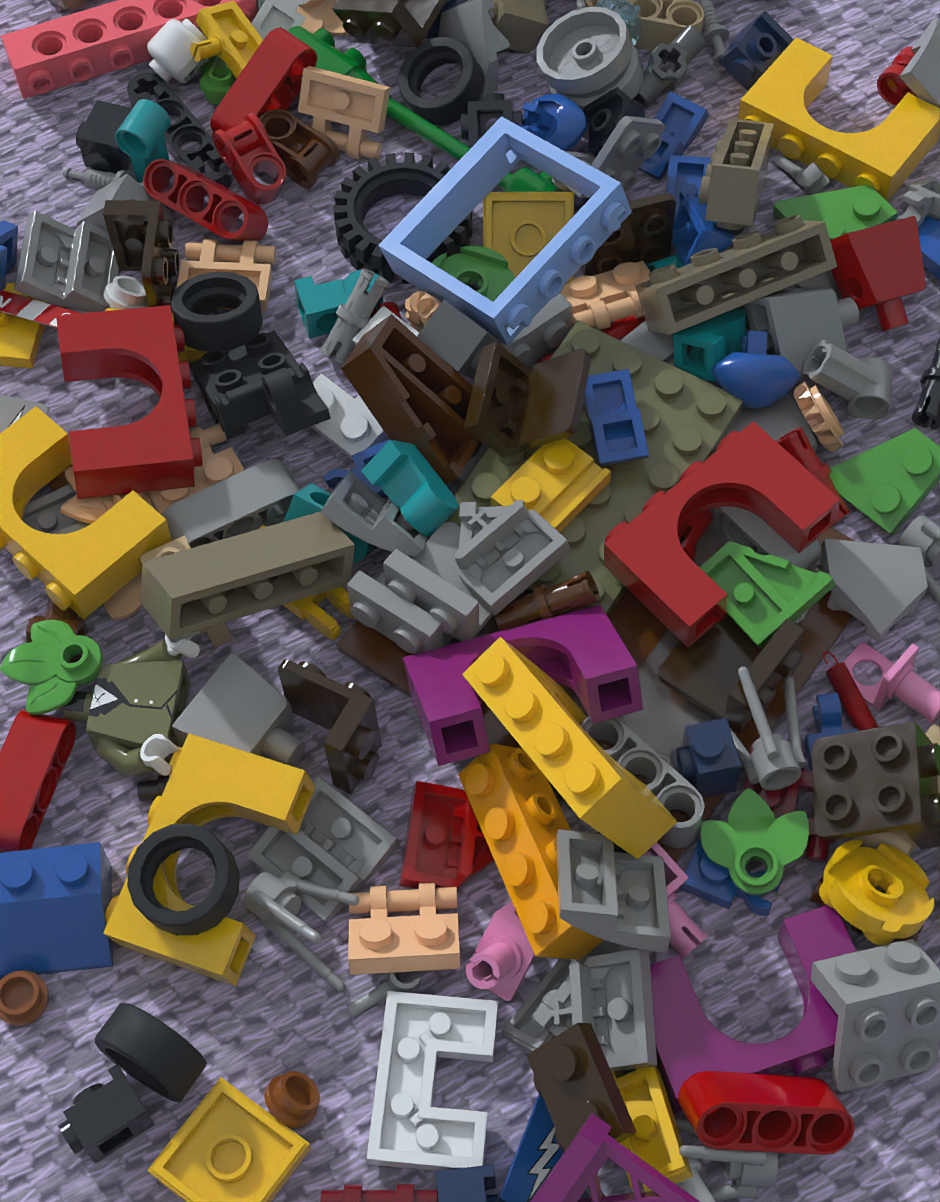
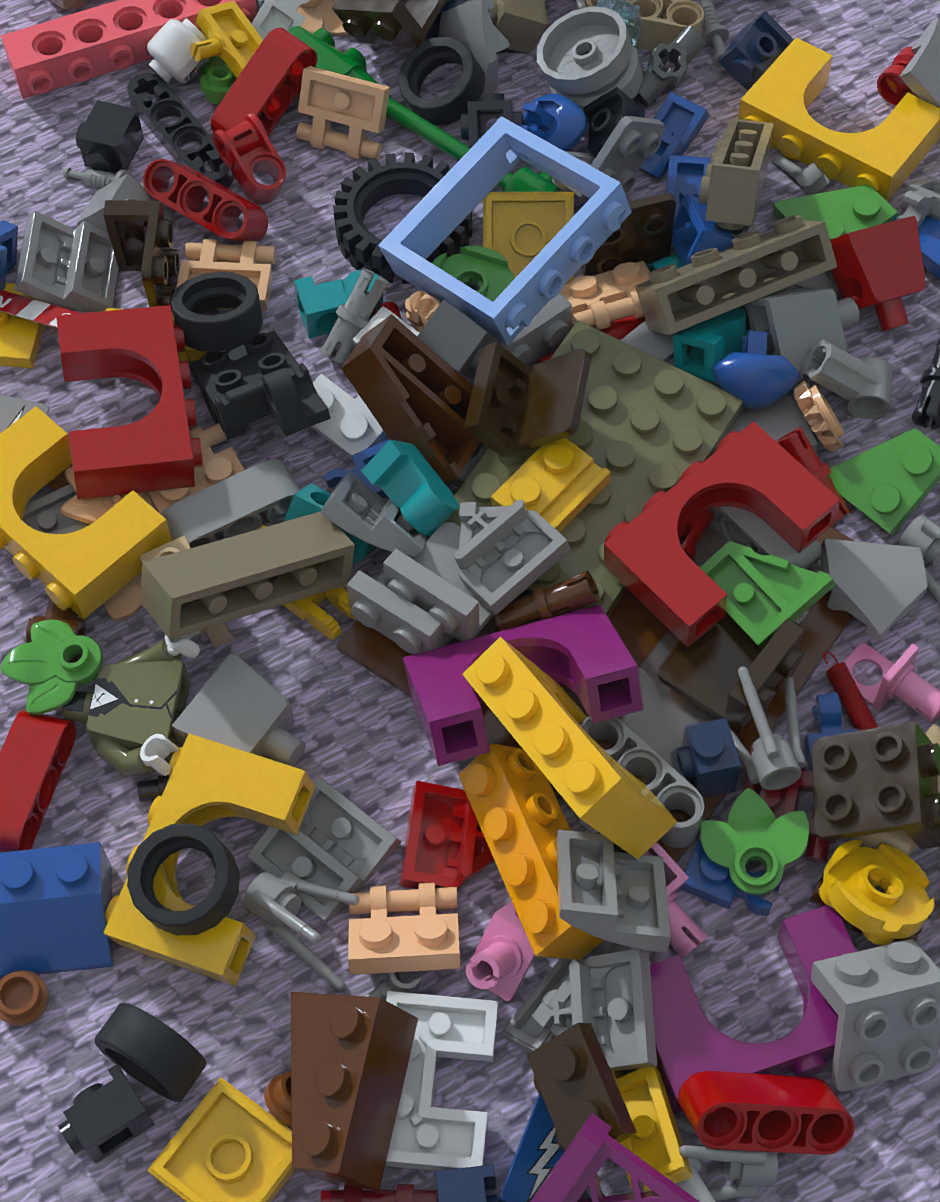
(126, 293): white plate -> none
(143, 135): teal piece -> none
(299, 146): reddish brown piece -> none
(344, 711): dark brown bracket -> none
(346, 1084): none -> reddish brown wedge
(614, 418): blue slope -> none

